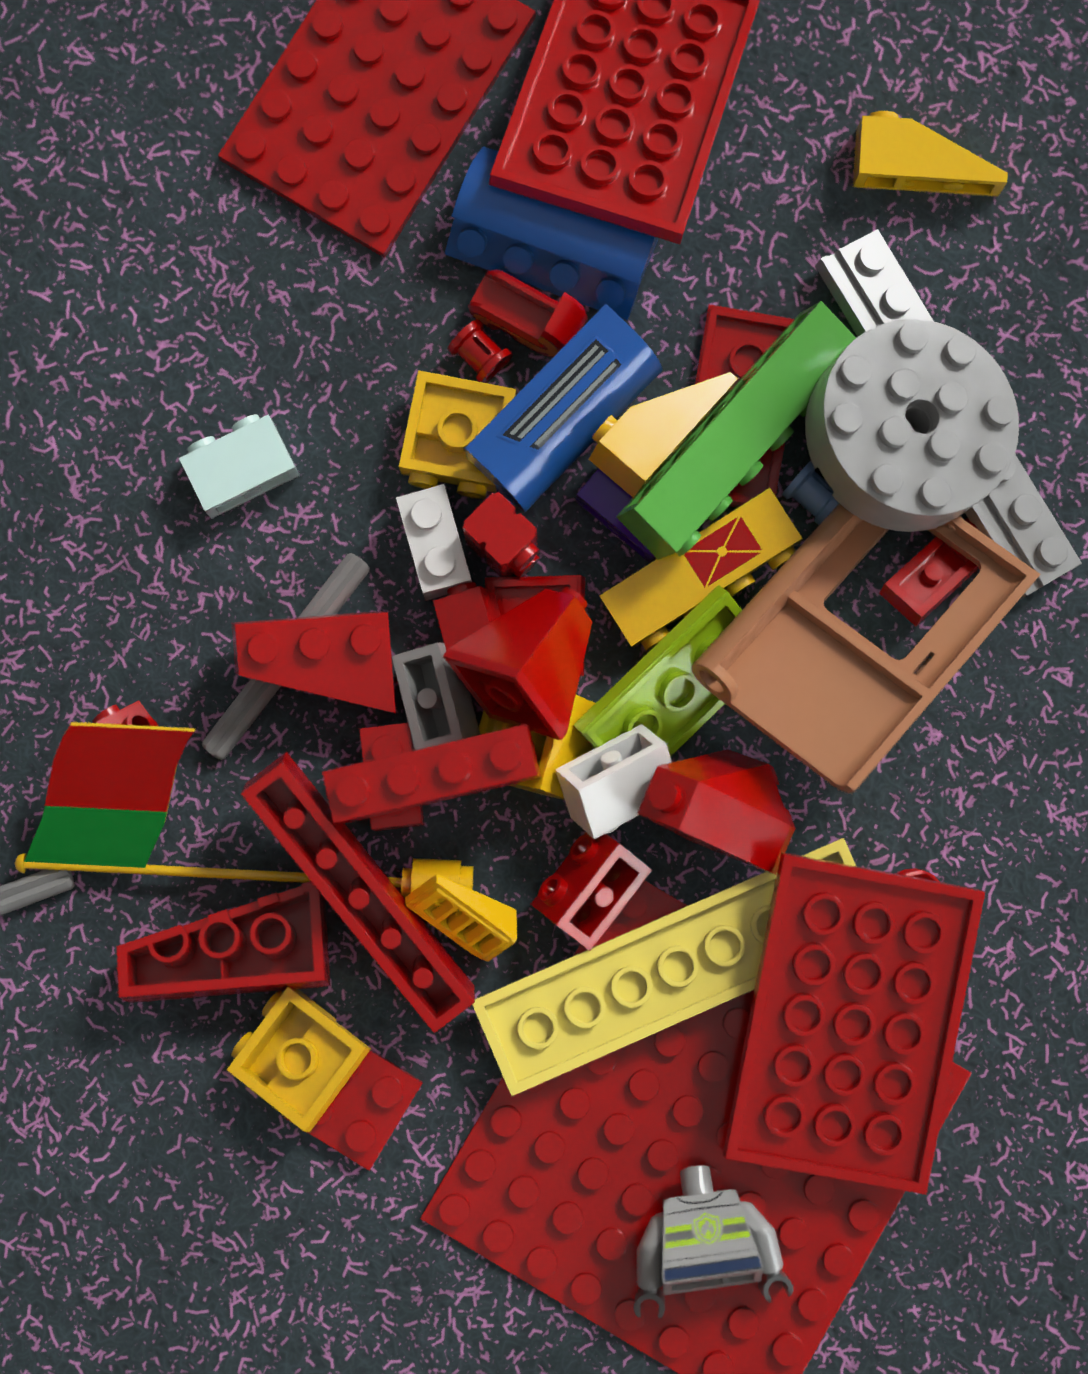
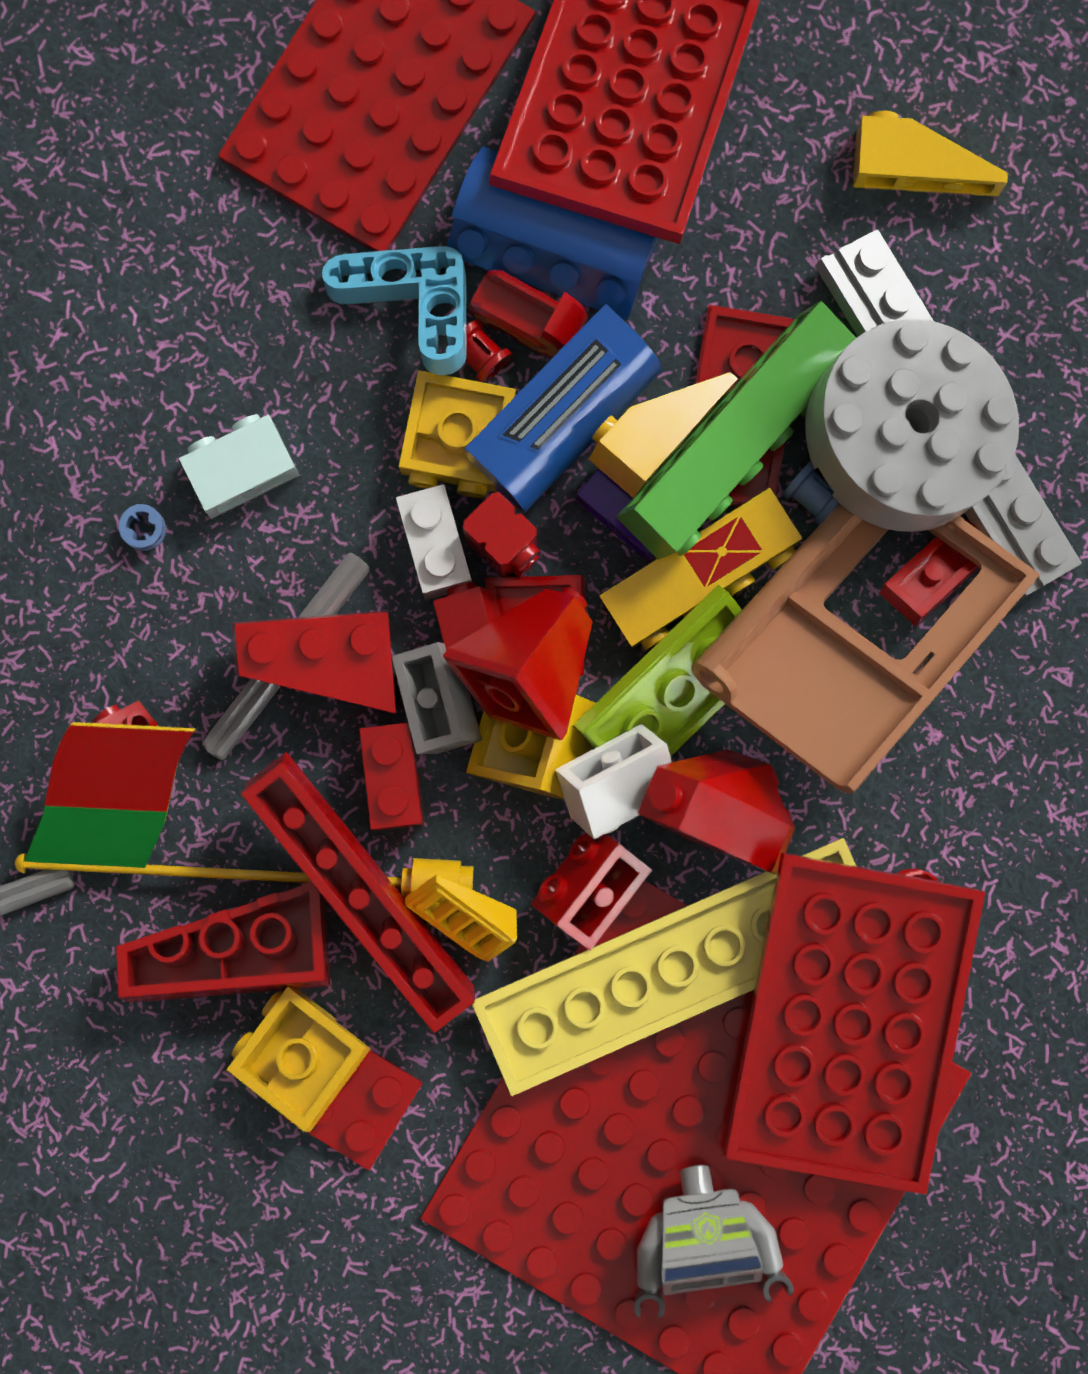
(130, 536): none -> medium blue bush
(429, 289): none -> medium azure beam
(431, 774): red brick -> none

